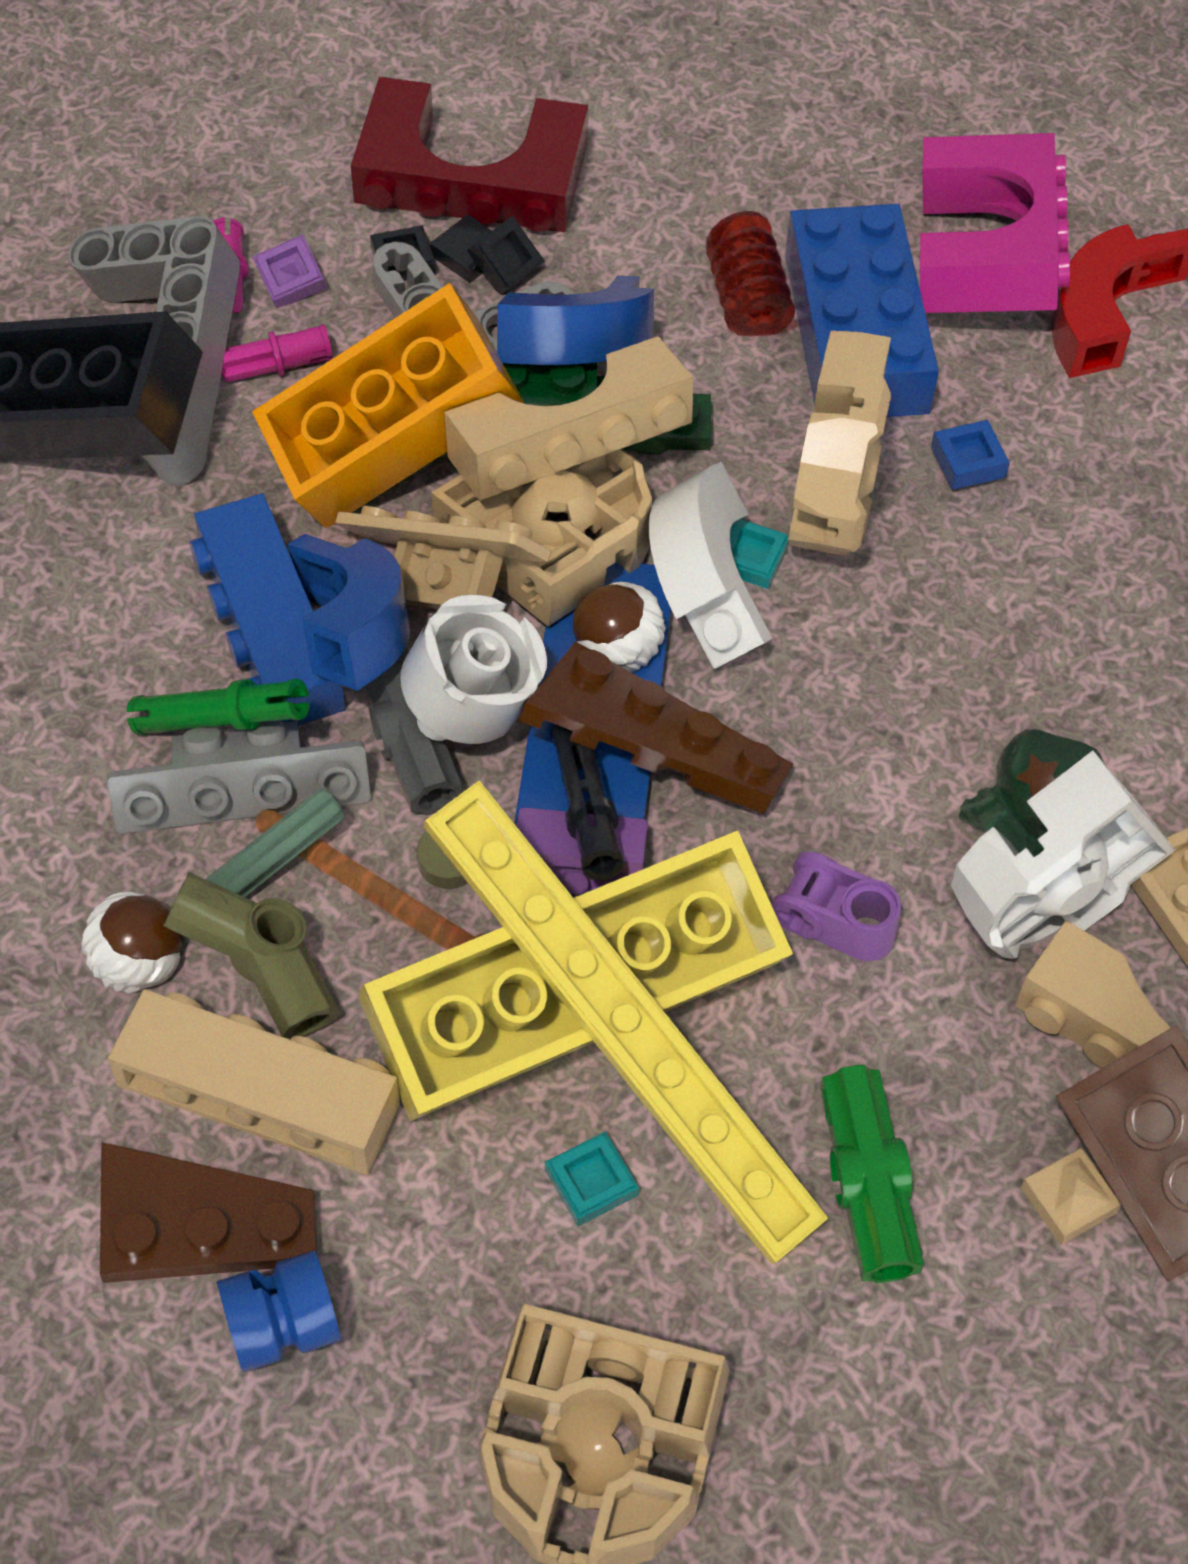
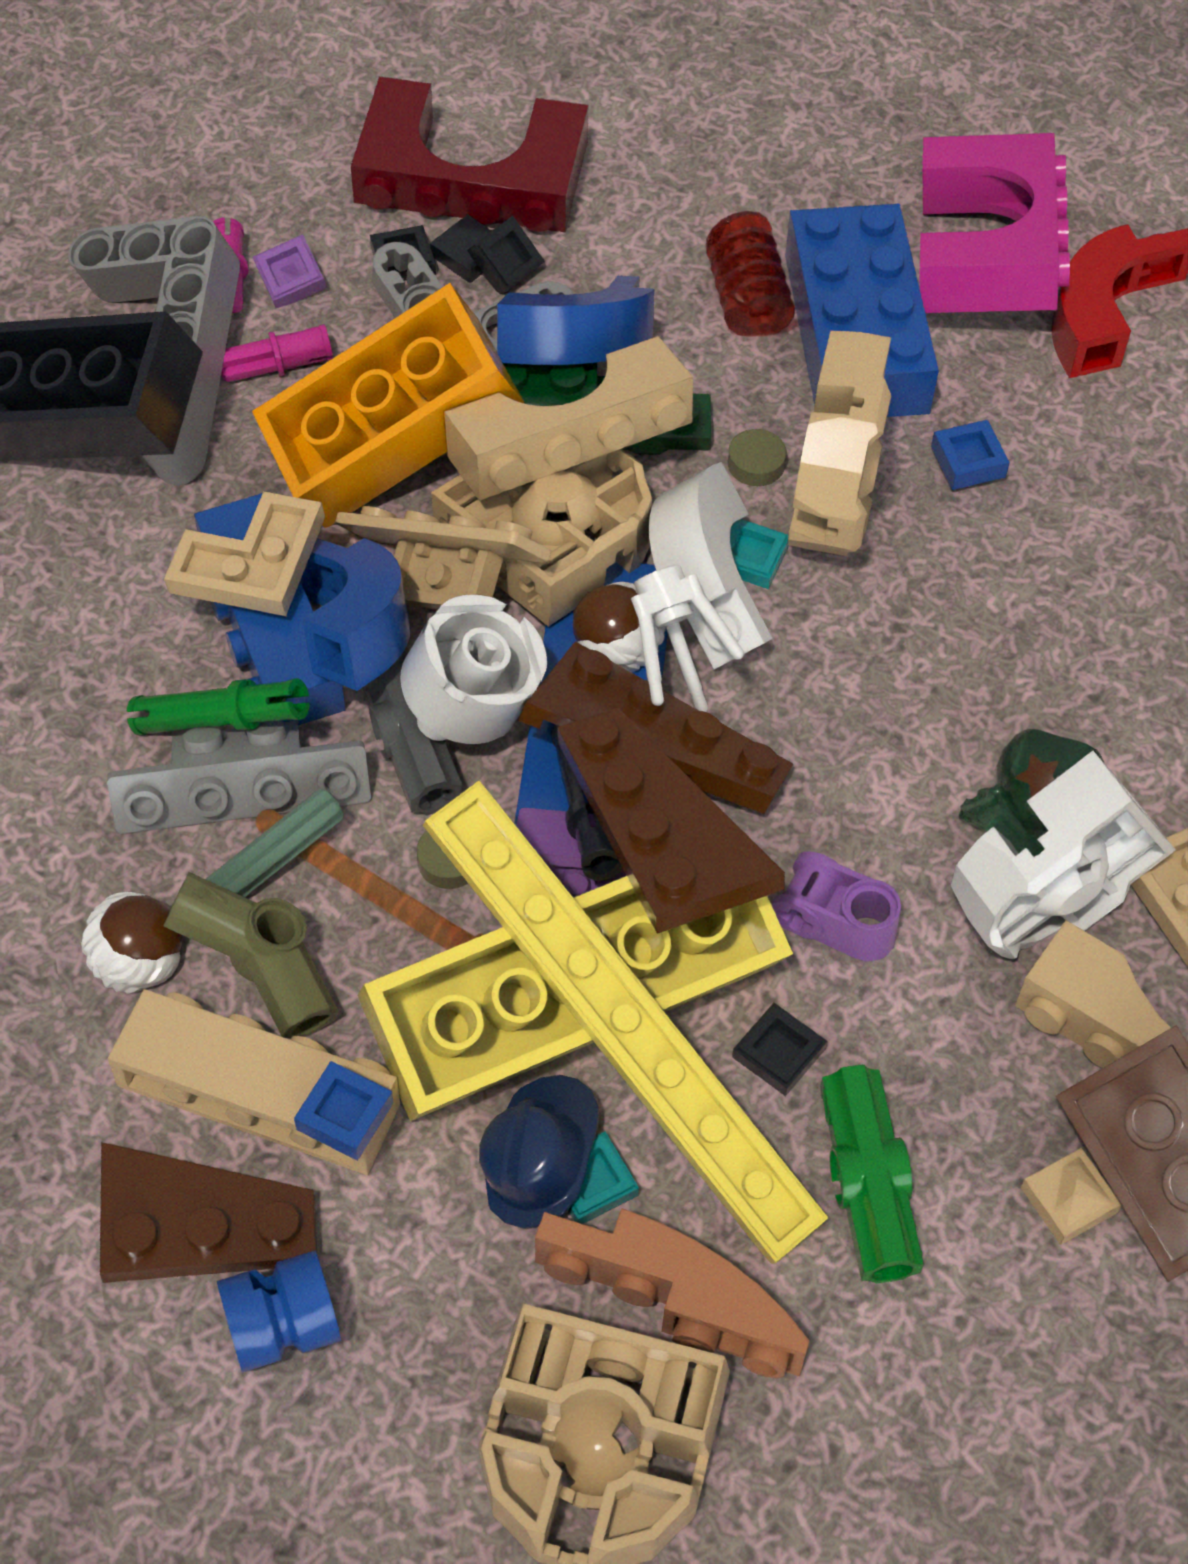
(254, 571): none -> tan plate
(344, 1110): none -> blue plate
(539, 1150): none -> dark blue piece
(663, 828): none -> reddish brown wing
(667, 598): none -> white plant
(704, 1294): none -> nougat slope
(756, 457): none -> olive tile
(779, 1049): none -> black tile

